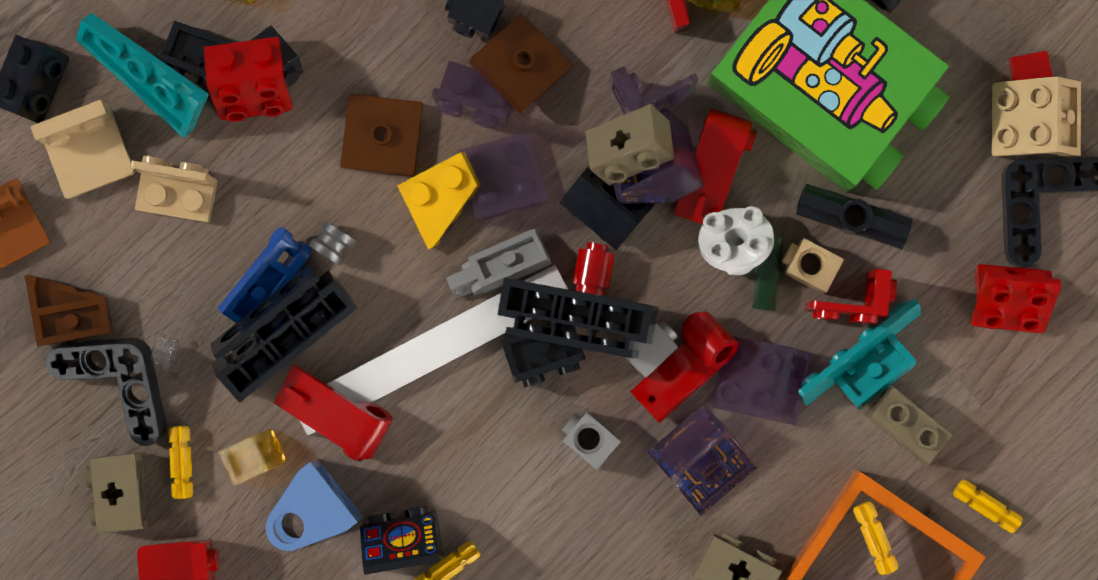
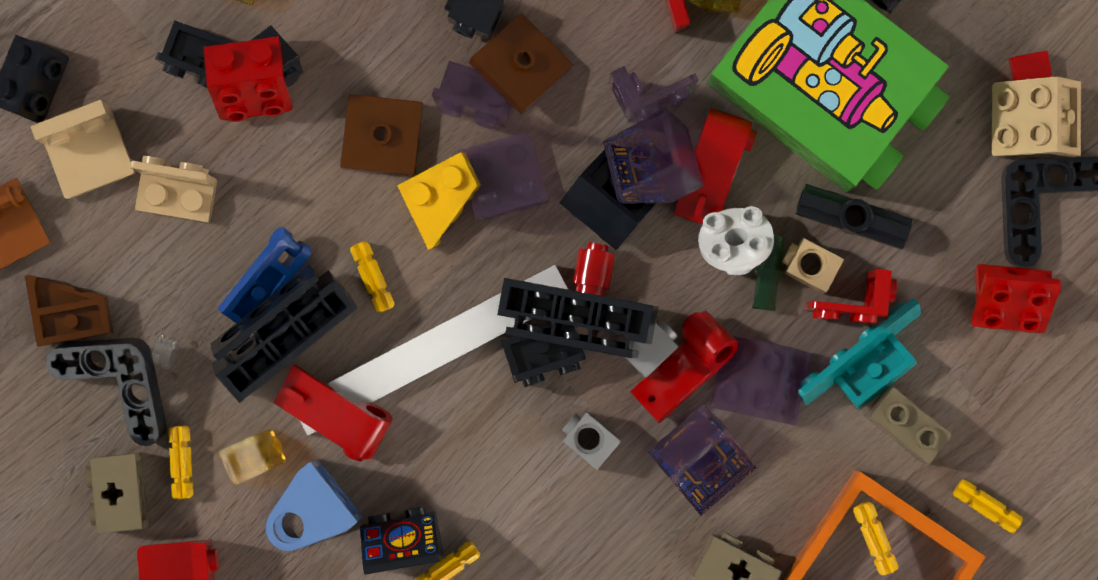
(154, 82): teal wing -> none
(332, 243): flat silver wheel -> none
(372, 276): none -> yellow axle
(505, 260): light grey hinge -> none
(629, 144): dark tan brick -> none

